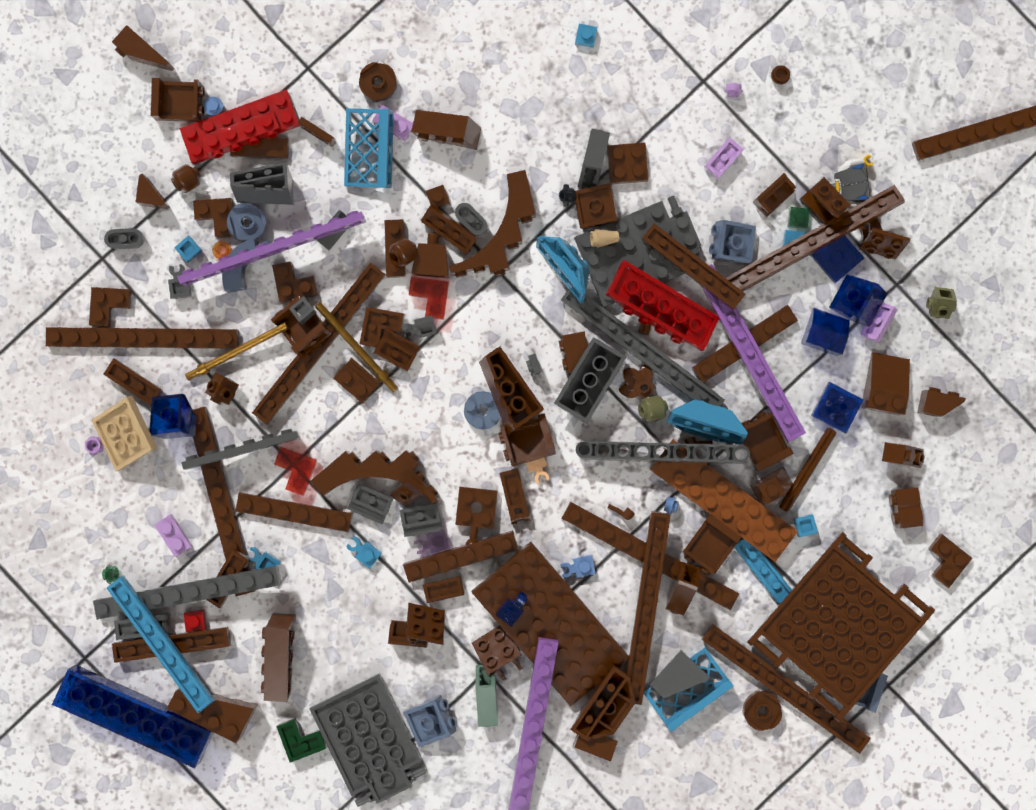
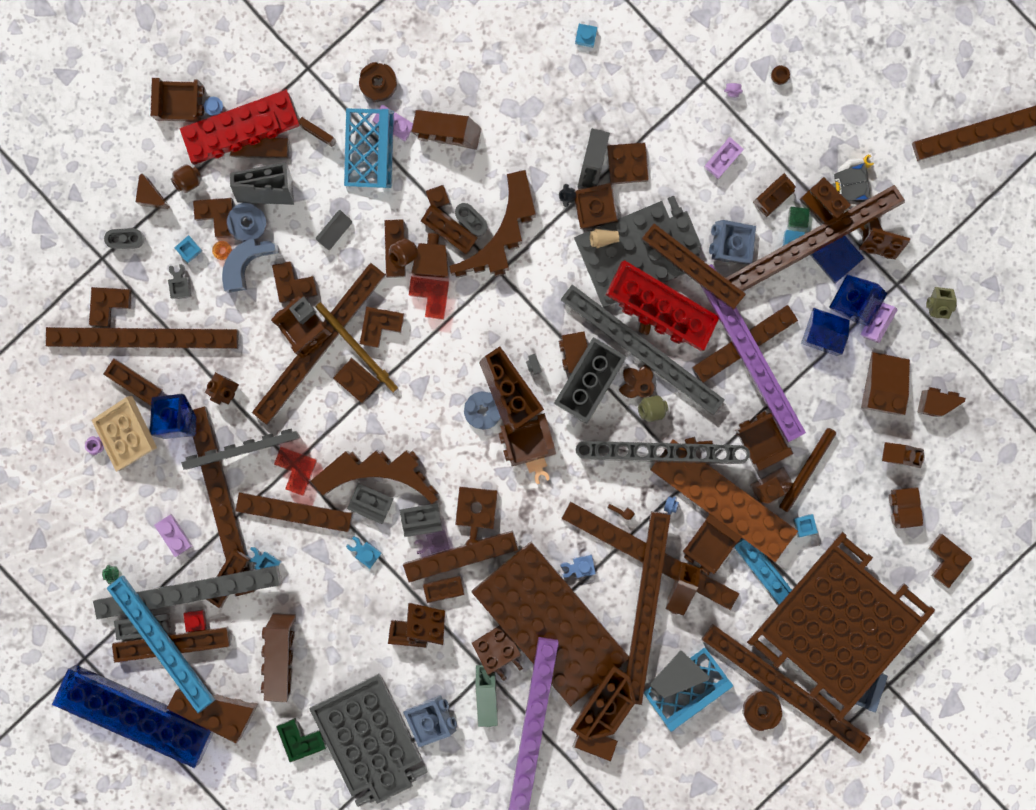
(136, 49): reddish brown slope -> none
(204, 368): pearl gold bar -> none
(279, 245): medium lavender plate -> none
(396, 350): reddish brown plate -> none
(407, 491): reddish brown plate -> none
(422, 327): dark grey plate -> none
(512, 610): clear blue plate -> none
(514, 495): reddish brown plate -> none
(566, 263): dark azure wedge -> none
(708, 422): dark azure wedge -> none
(843, 411): clear blue plate -> none

